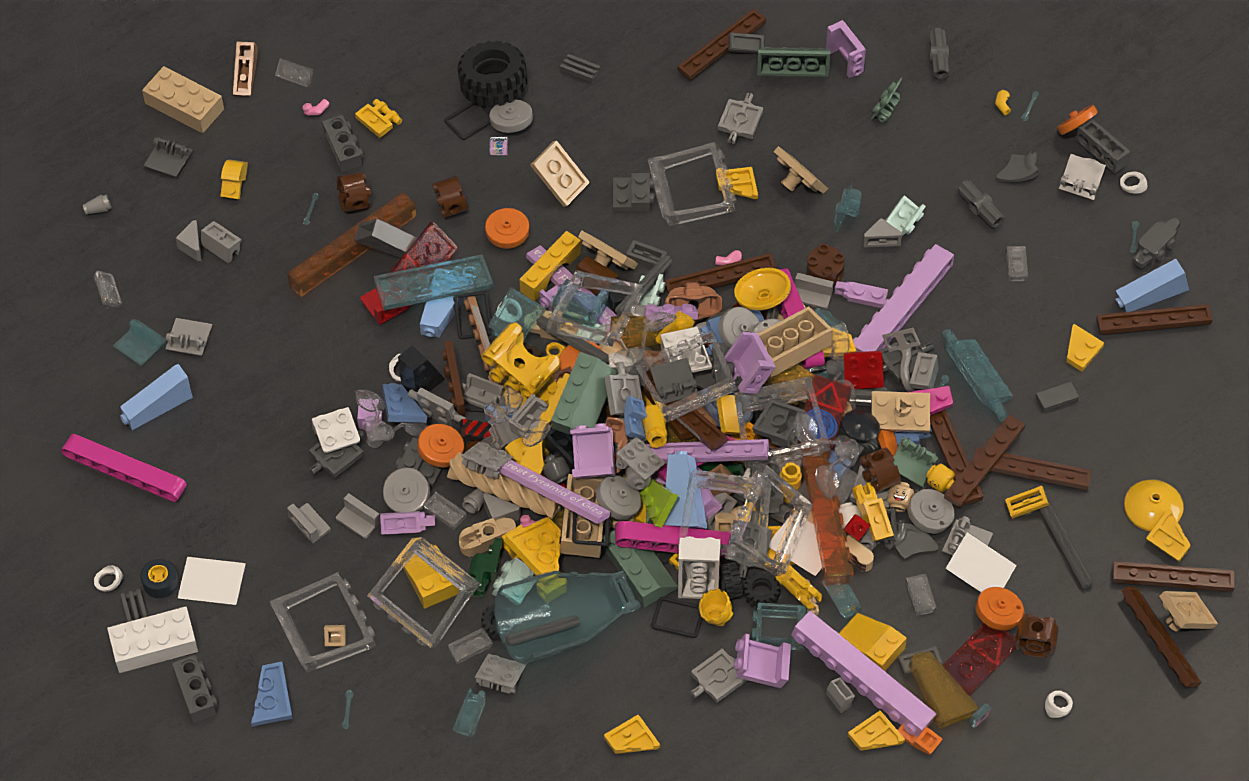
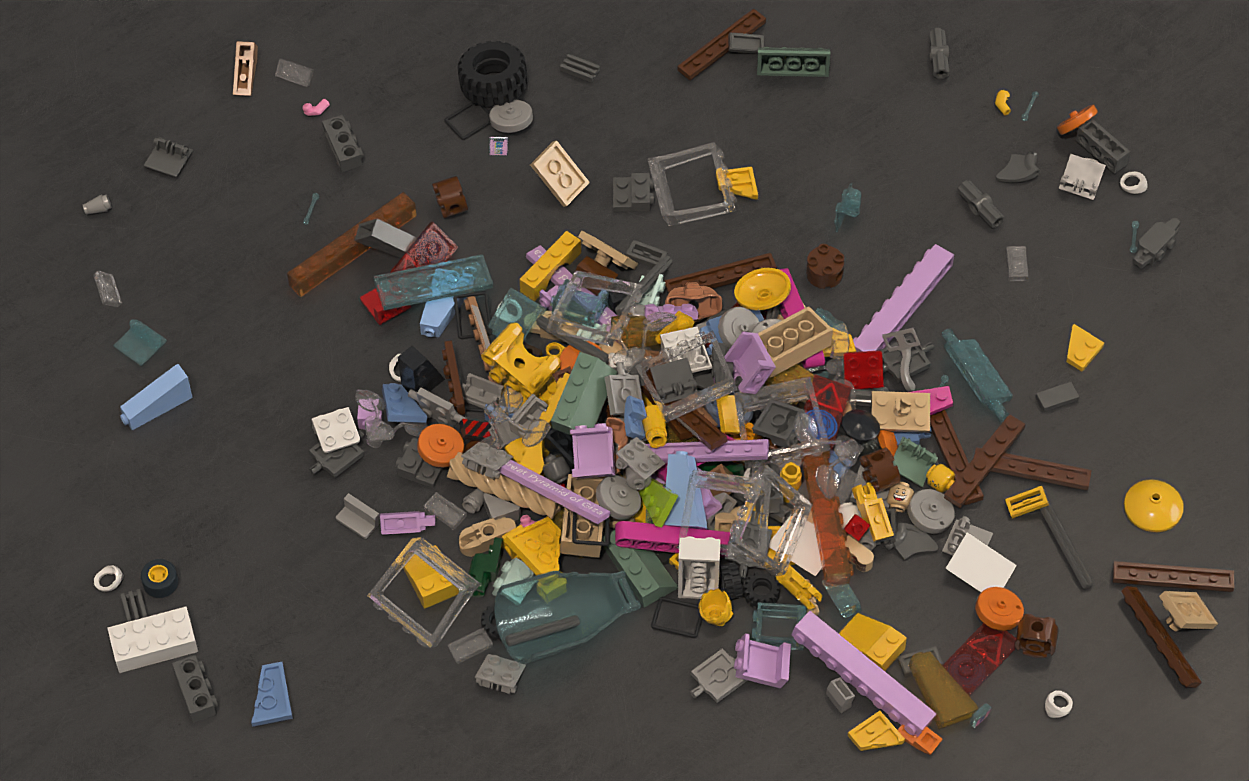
(124, 467): dark pink beam -> none
(183, 99): tan brick -> none
(188, 336): light grey hinge -> none
(189, 241): light grey slope -> none
(211, 580): white sticker -> none
(220, 241): light grey hinge -> none
(232, 176): yellow brick -> none
(308, 522): light grey panel -> none
(309, 663): clear windscreen -> none
(335, 635): tan brick -> none
(349, 695): clear light blue hinge -> none
(353, 192): reddish brown brick -> none
(376, 122): yellow plate -> none
(406, 490): light grey wheel -> none
(470, 713): clear light blue hinge -> none
(507, 228): orange wheel -> none
(631, 737): yellow wing -> none
(732, 257): bright pink arm -> none
(740, 118): light grey plate -> none
(798, 173): tan plate -> none
(814, 290): light grey panel -> none
(843, 39): lavender panel -> none
(862, 293): lavender hinge -> none
(882, 235): light grey slope -> none
(888, 102): sand green hinge -> none
(905, 215): light aqua bracket -> none
(921, 594): clear plate -> none
(924, 371): light grey panel -> none
(1153, 287): light blue slope -> none
(1154, 319): reddish brown plate -> none
(1169, 537): yellow wing -> none

